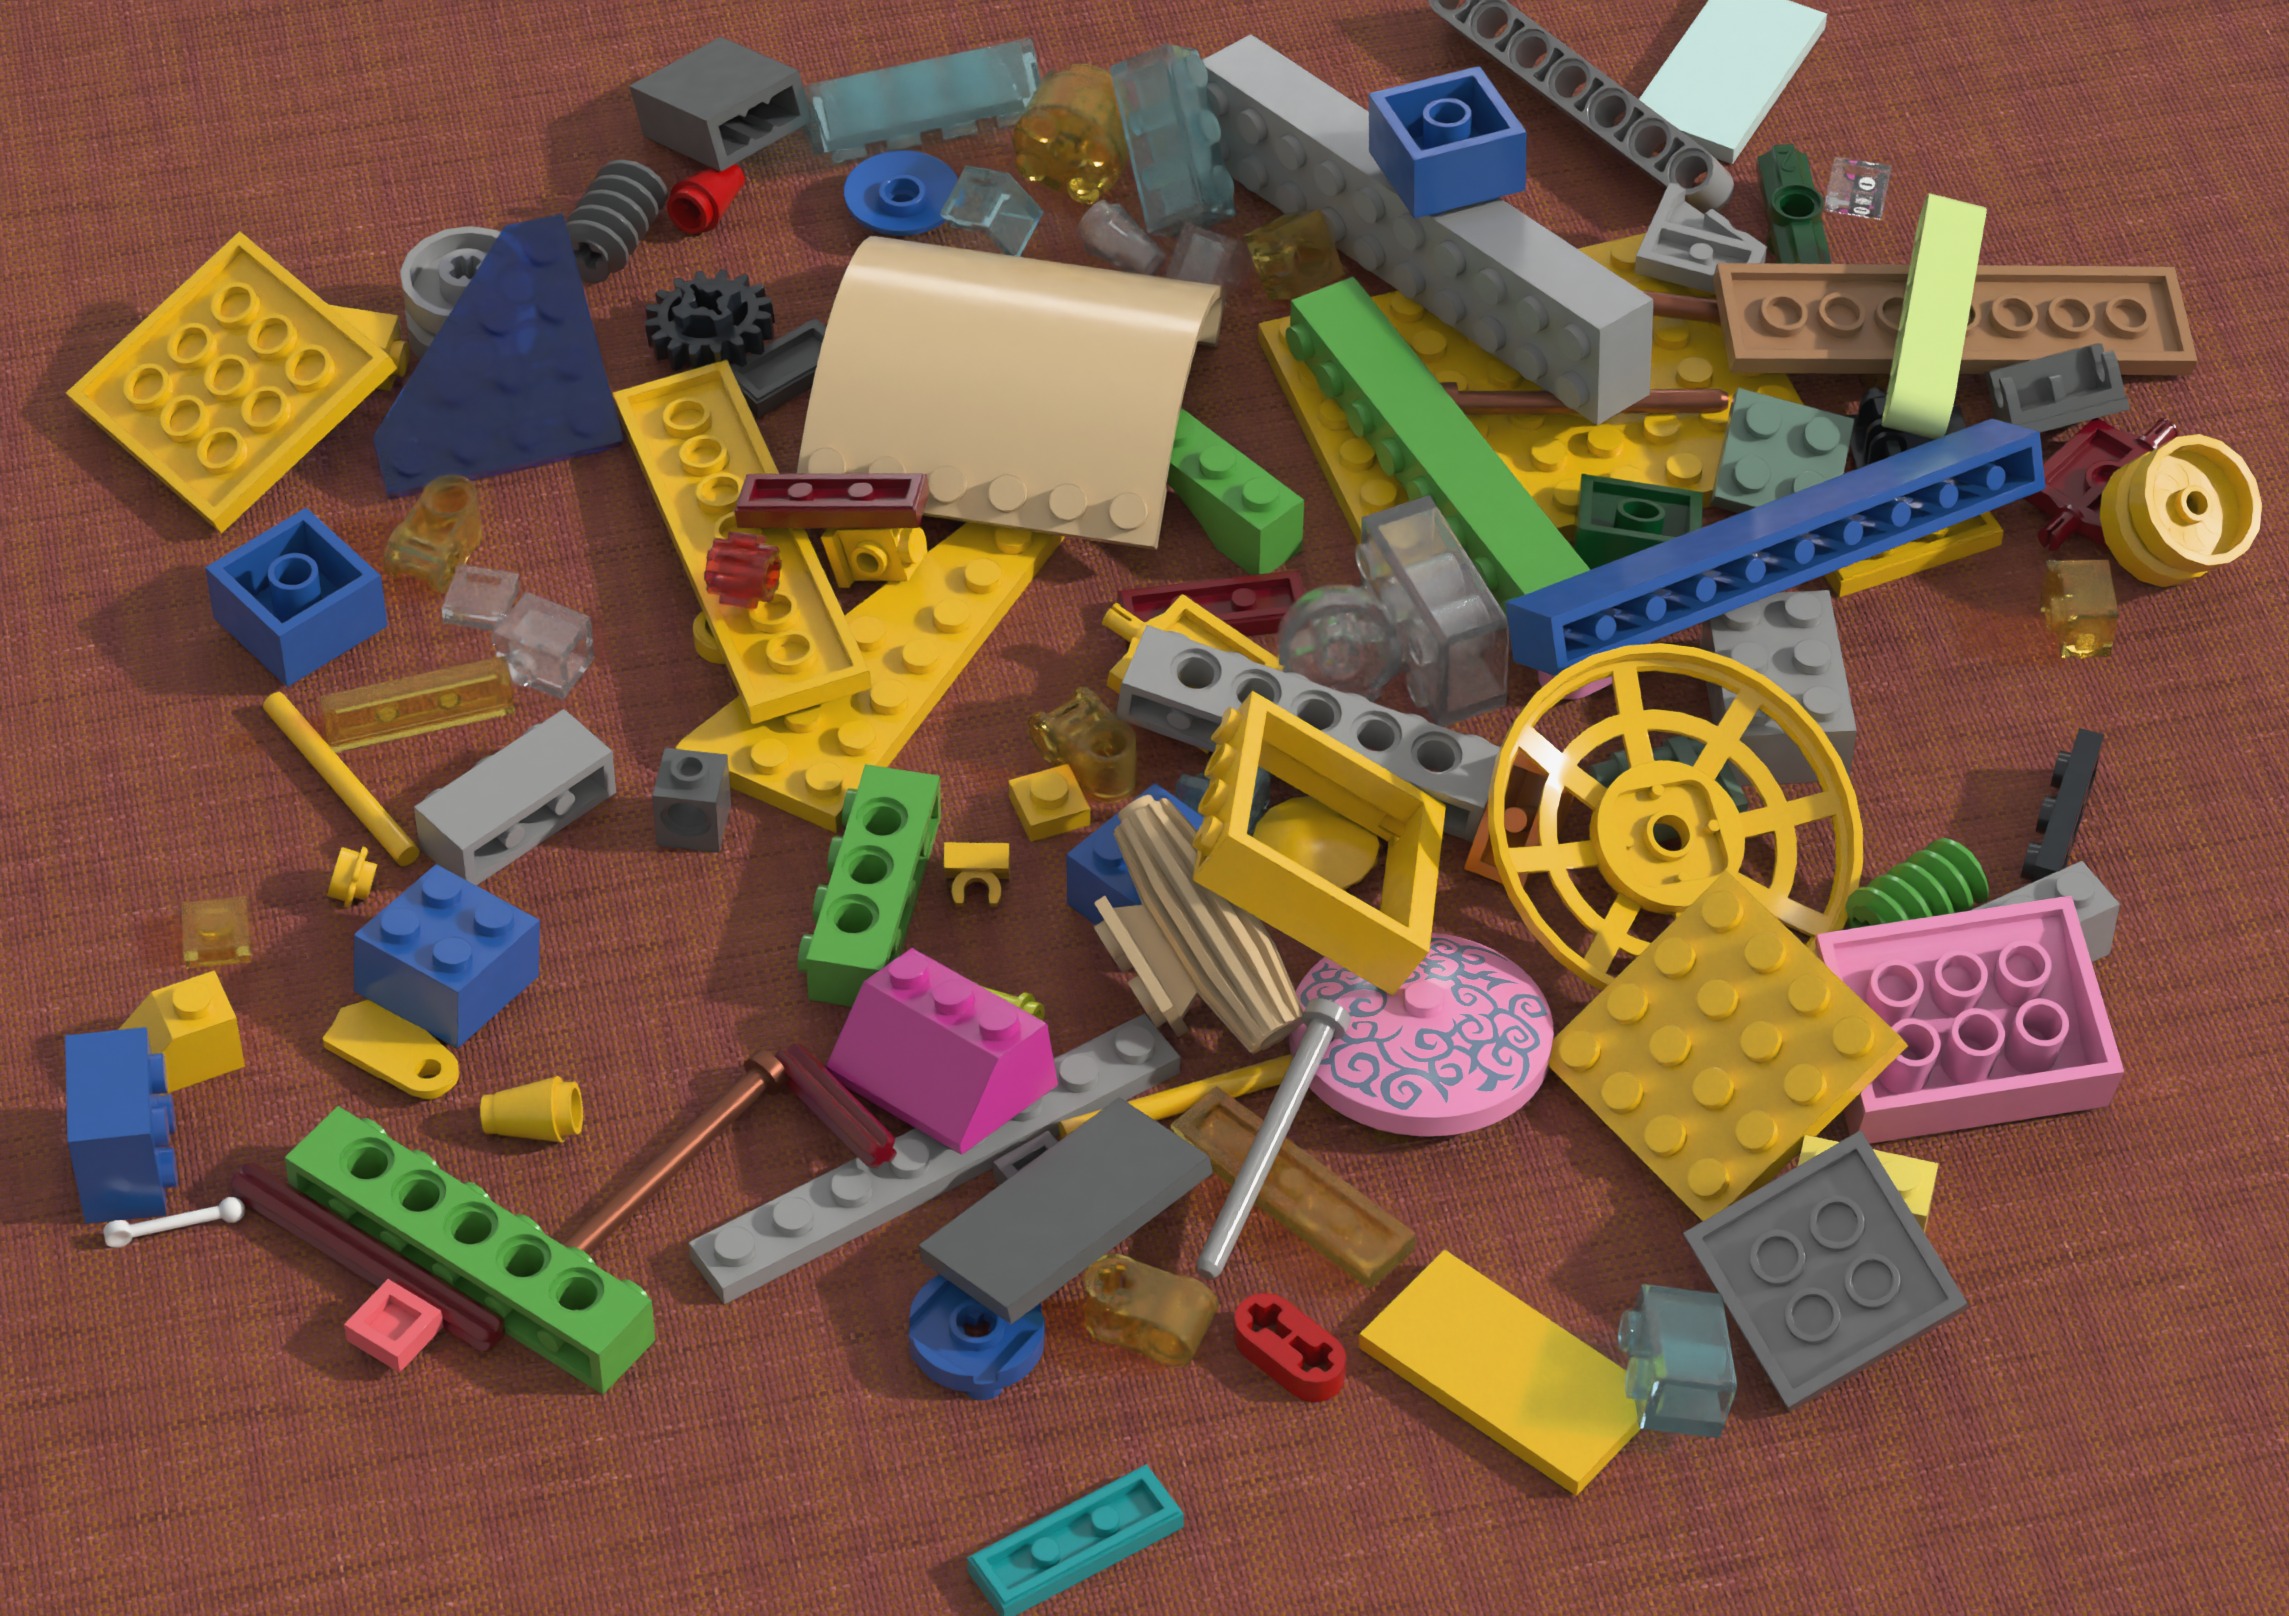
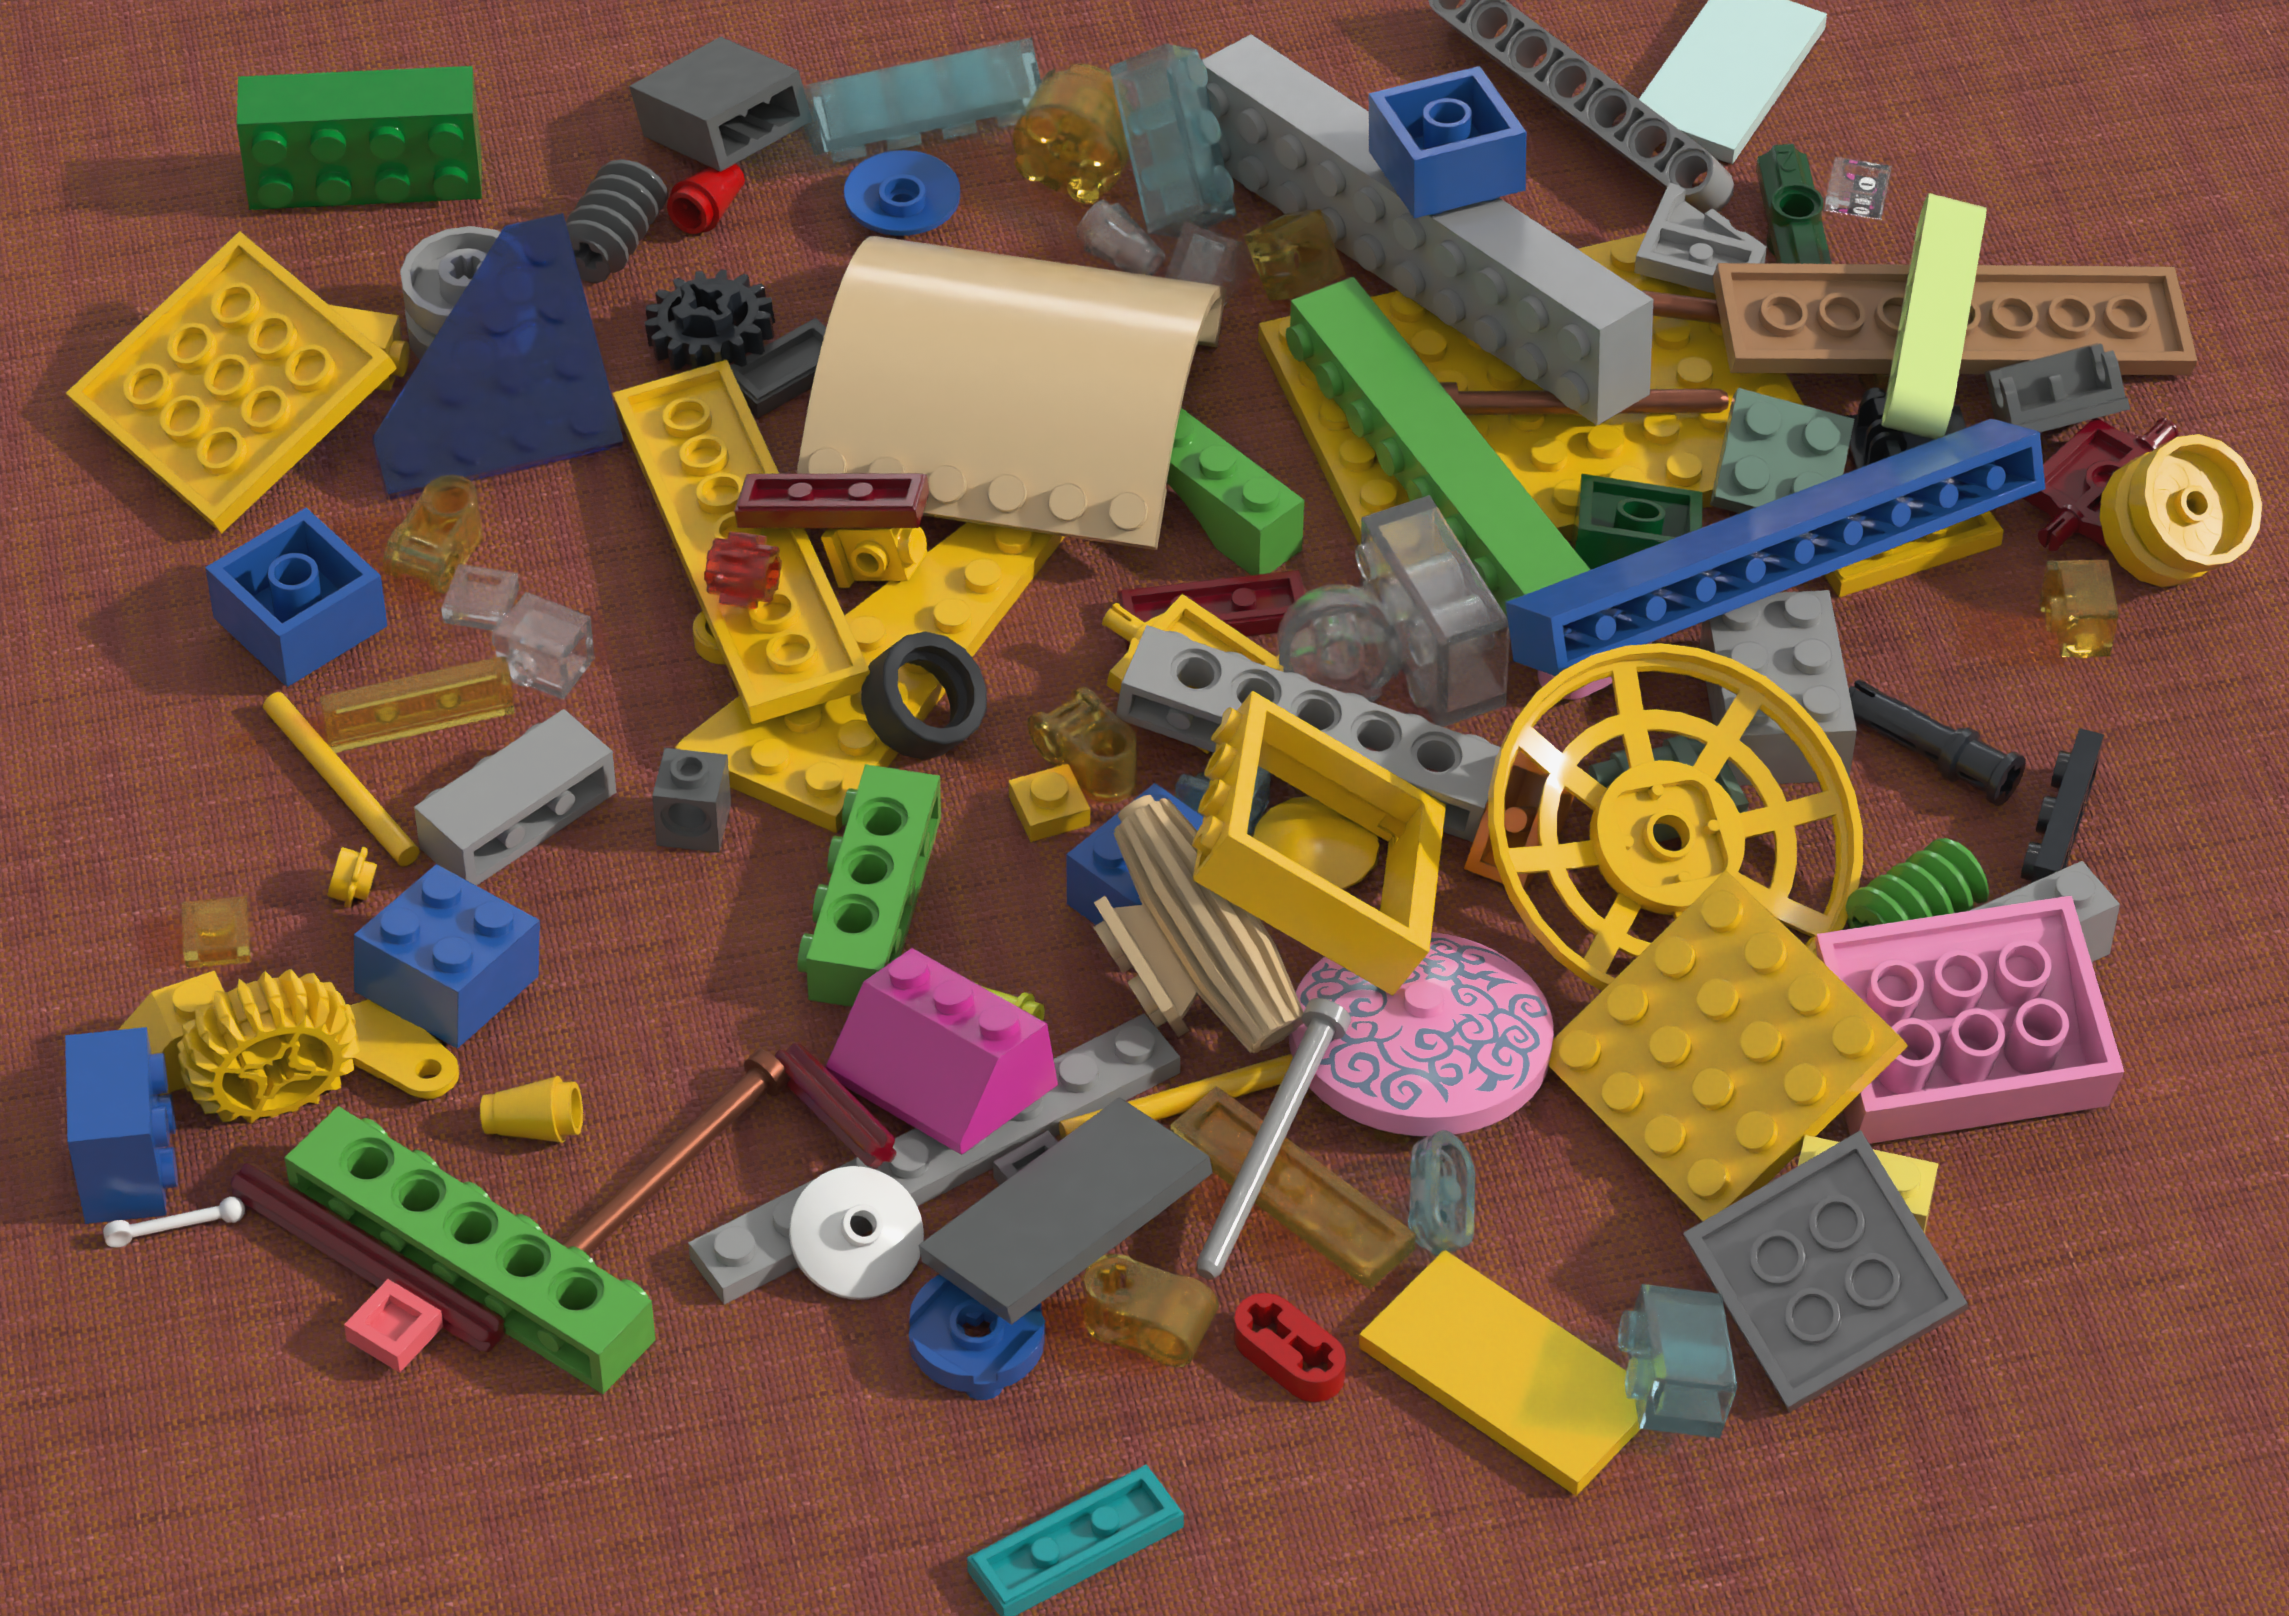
(268, 1046): none -> yellow gear
(359, 137): none -> green brick
(838, 1257): none -> white dish
(953, 670): none -> black tyre
(976, 864): yellow tile -> none
(993, 205): clear light blue panel -> none
(1442, 1193): none -> clear light blue plate
(1956, 752): none -> black pin

